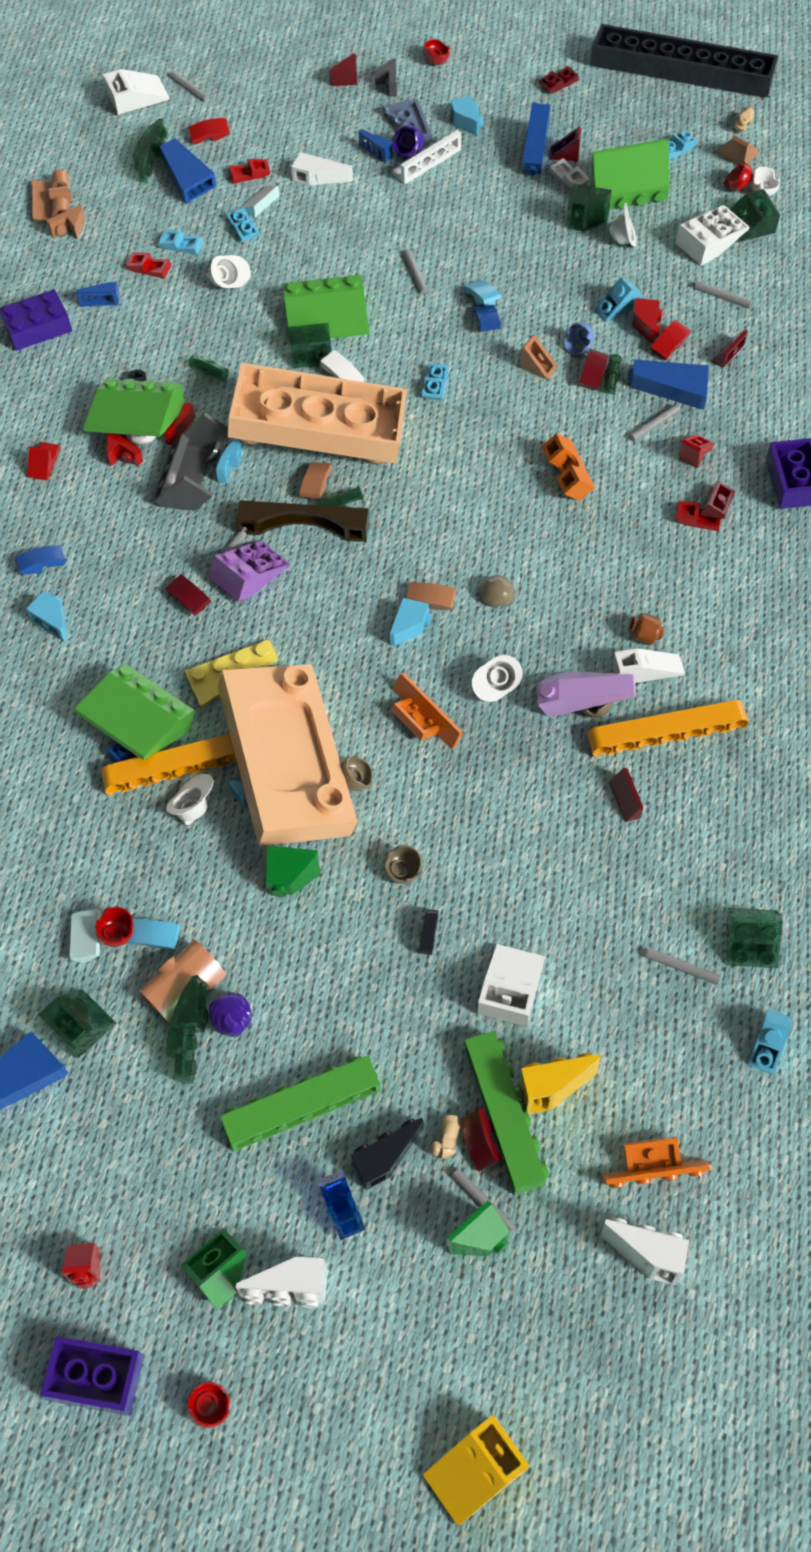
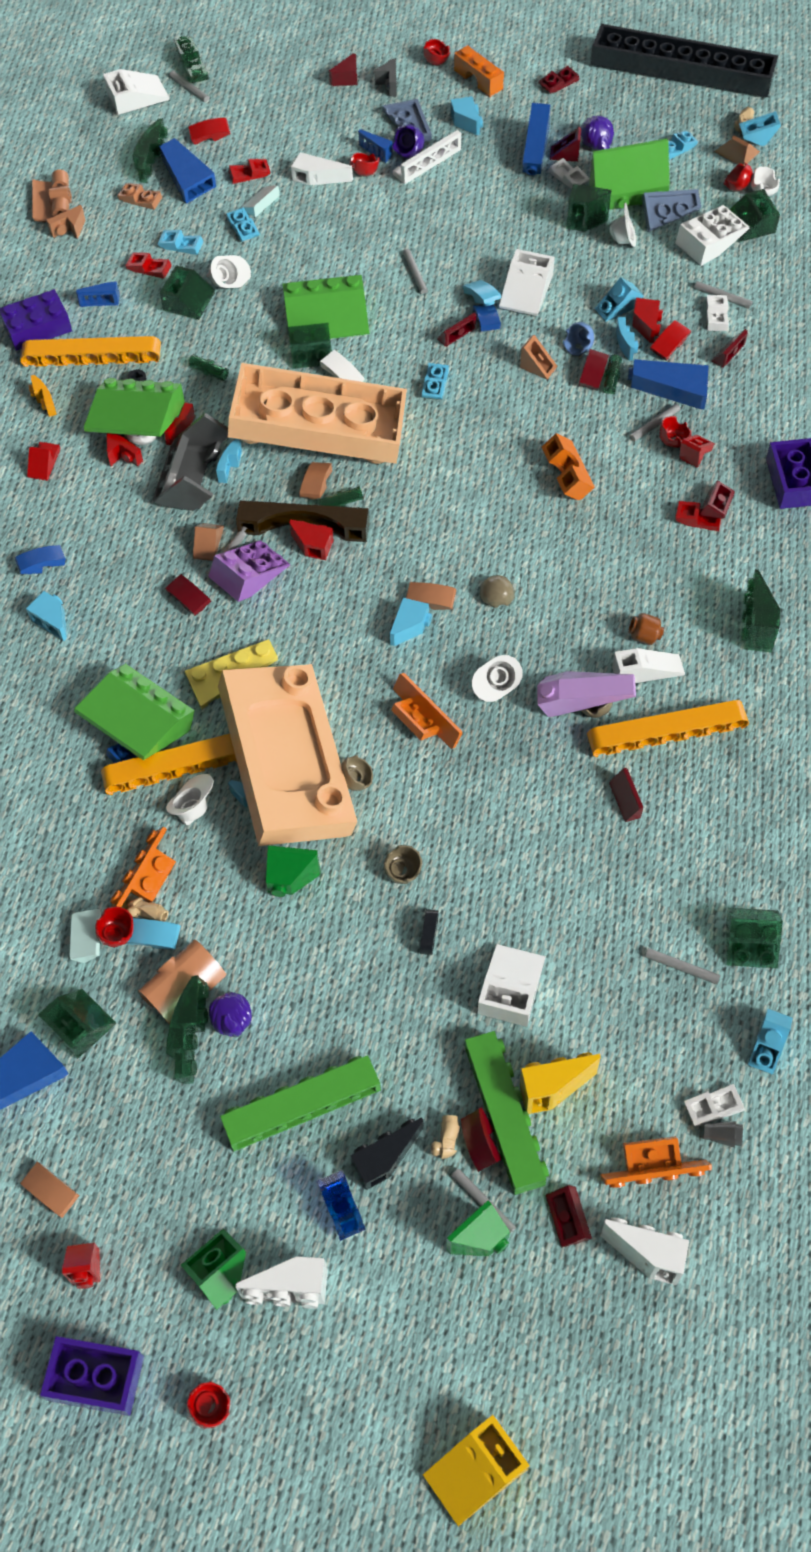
(42, 394): none -> light orange slope
(49, 1189): none -> nougat slope
(90, 350): none -> light orange beam
(138, 196): none -> nougat slope
(147, 910): none -> tan arm
(148, 874): none -> orange bracket
(186, 293): none -> clear green slope
(190, 59): none -> clear green slope
(207, 541): none -> nougat slope
(312, 539): none -> red slope
(364, 164): none -> red hair
(458, 330): none -> dark red slope
(469, 63): none -> orange arch
(527, 282): none -> white slope
(568, 1216): none -> dark red slope
(597, 132): none -> dark purple hair
(626, 339): none -> medium azure slope
(669, 206): none -> sand blue wing
(671, 428): none -> red hair
(714, 1105): none -> white slope
(717, 313): none -> white slope
(724, 1133): none -> dark grey cone
(760, 129): none -> medium azure slope
(760, 616): none -> clear green slope

